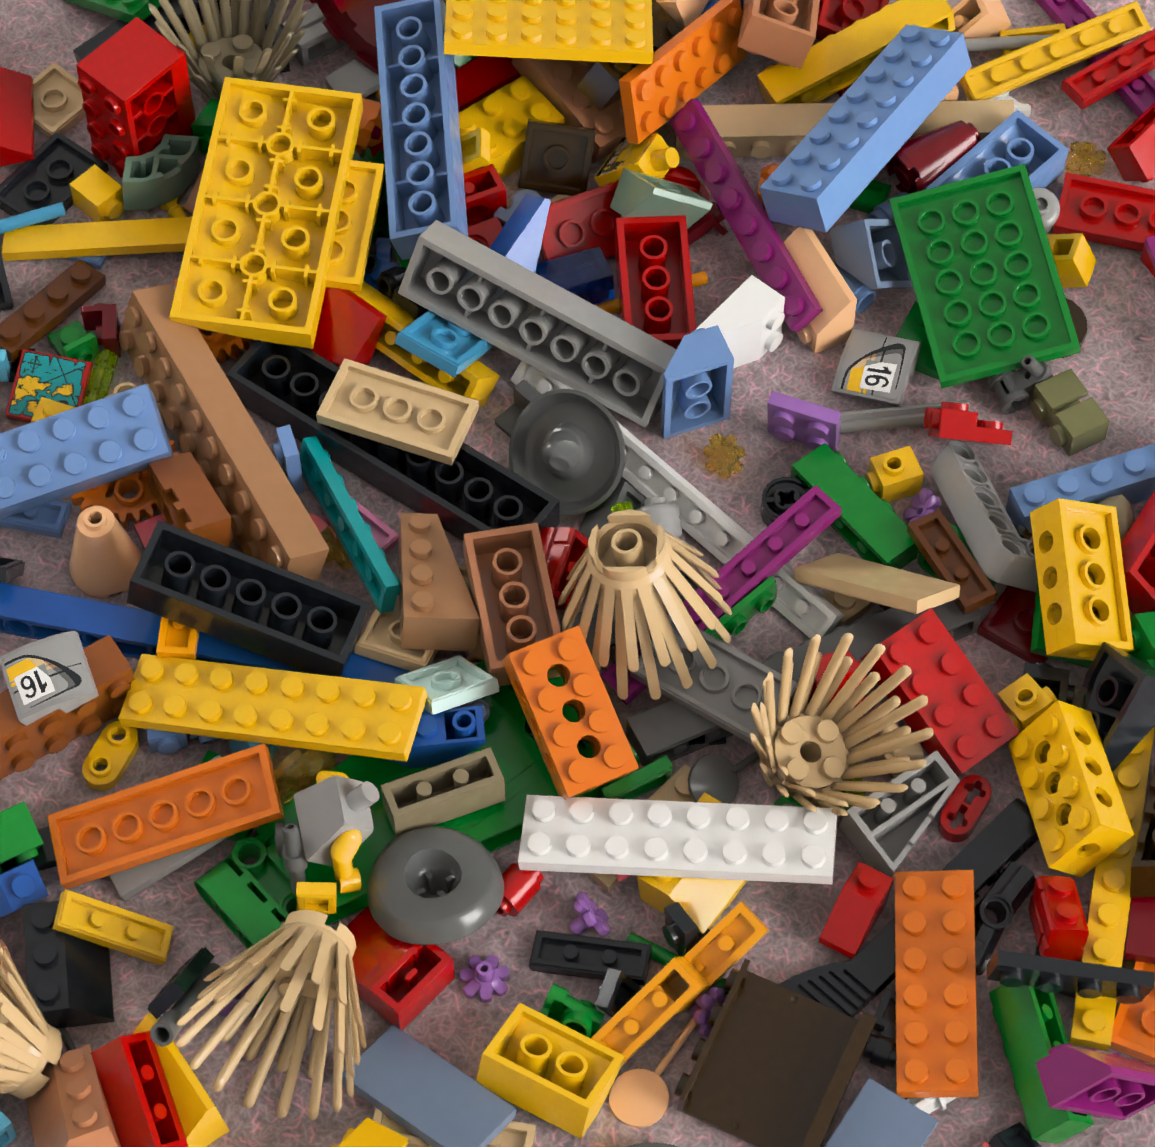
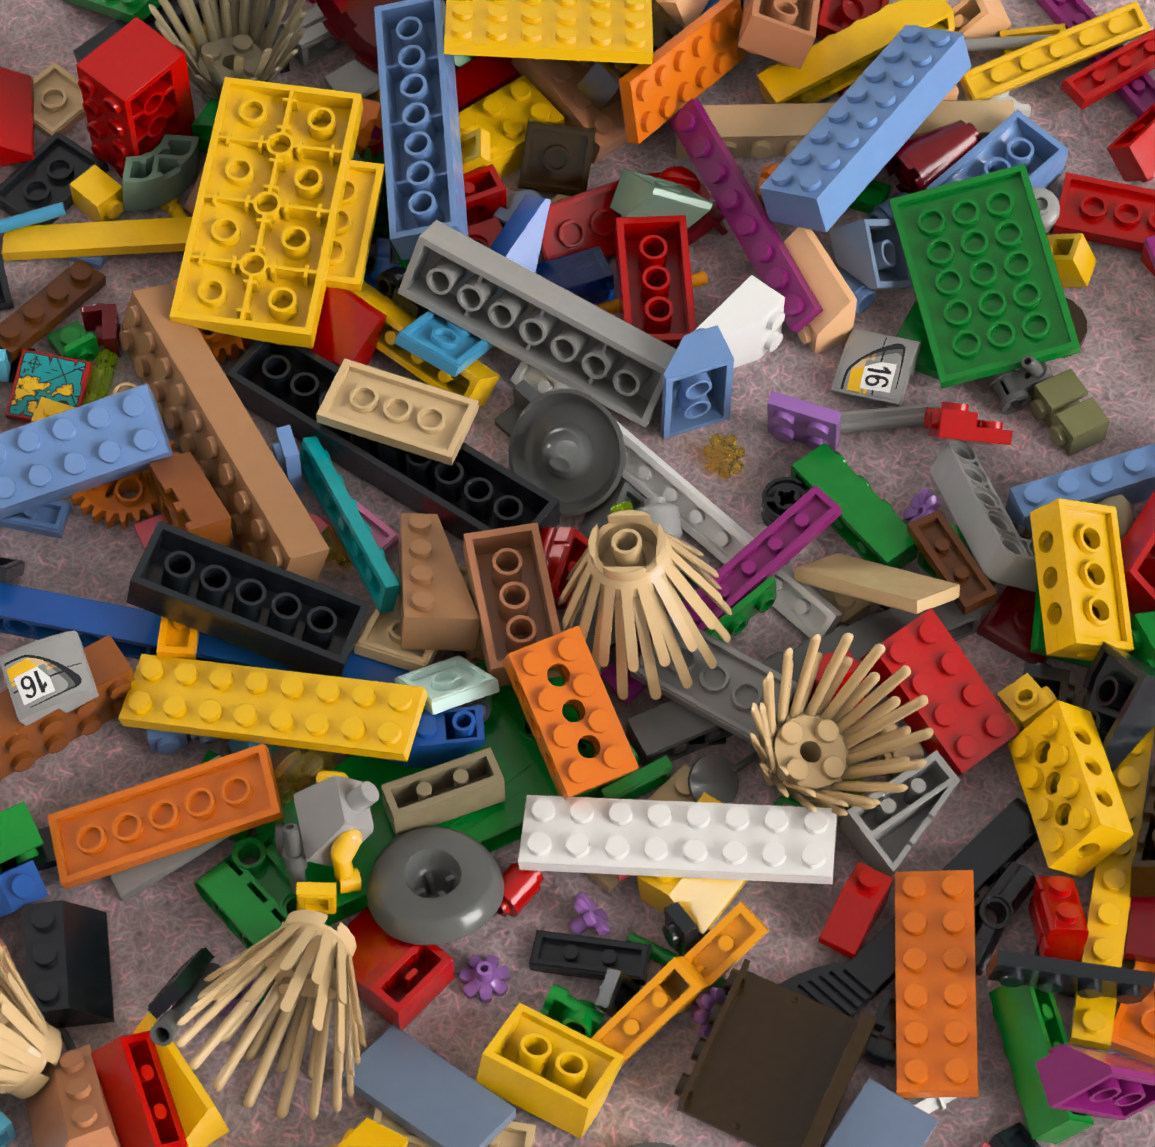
(102, 554): light nougat cone -> none
(113, 754): yellow plate -> none
(113, 927): yellow tile -> none
(641, 1095): light nougat piece -> none
(649, 157): yellow torso -> none
(895, 474): yellow brick -> none
(957, 804): red beam -> none
(1085, 159): clear yellow plant -> none

